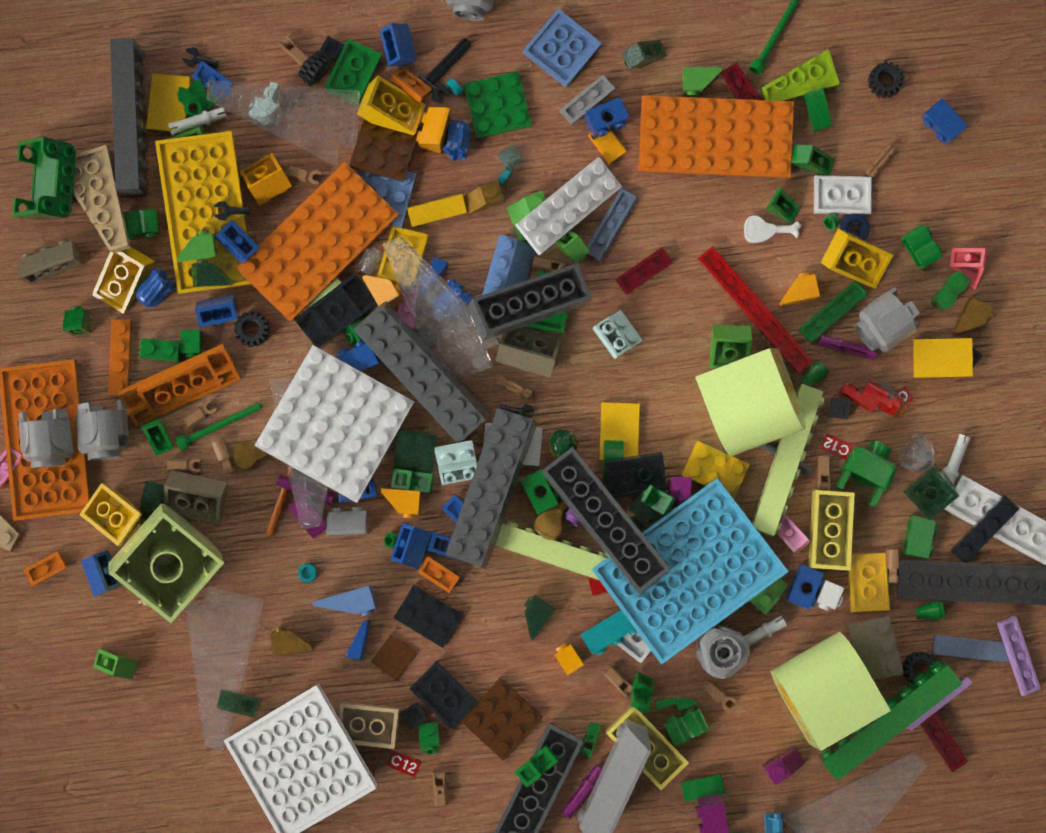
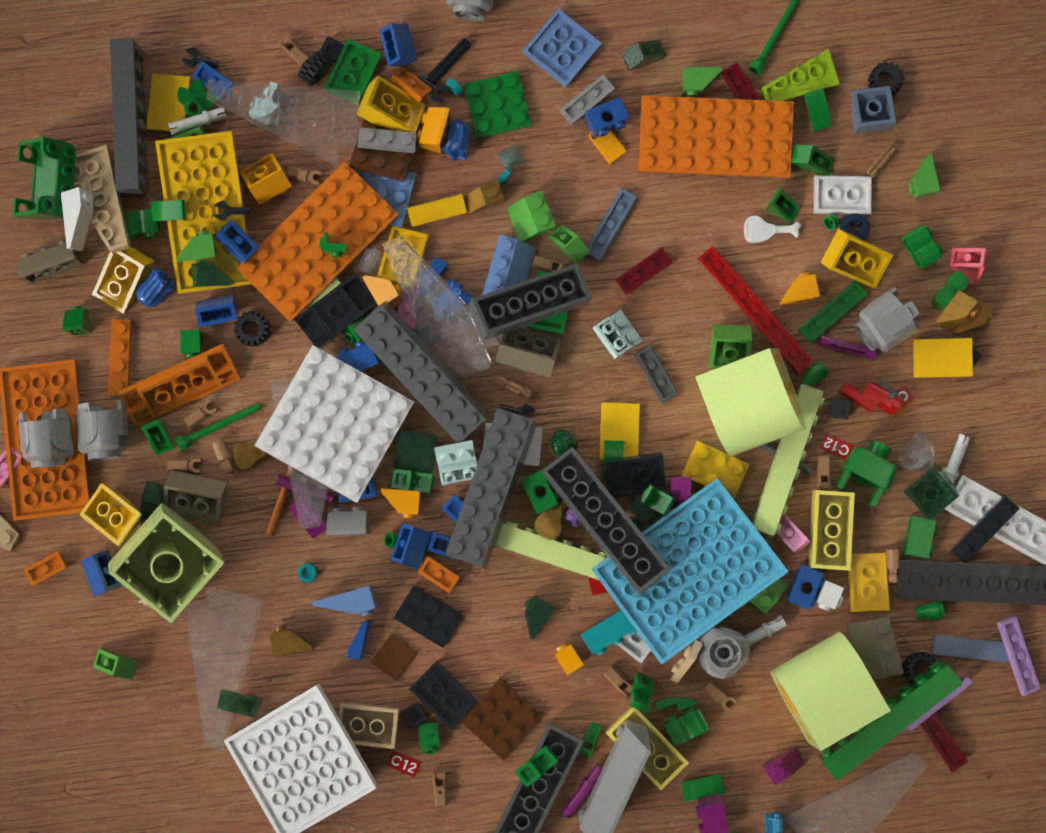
(77, 214): none -> white slope
(160, 350): green brick -> none
(168, 210): none -> green slope
(332, 249): none -> green bracket
(387, 140): none -> light grey plate
(568, 206): white plate -> none
(656, 374): none -> dark grey tile
(685, 661): none -> tan plate
(872, 110): none -> sand blue slope
(925, 179): none -> bright green slope
(943, 121): blue brick -> none
(959, 311): none -> pearl gold slope

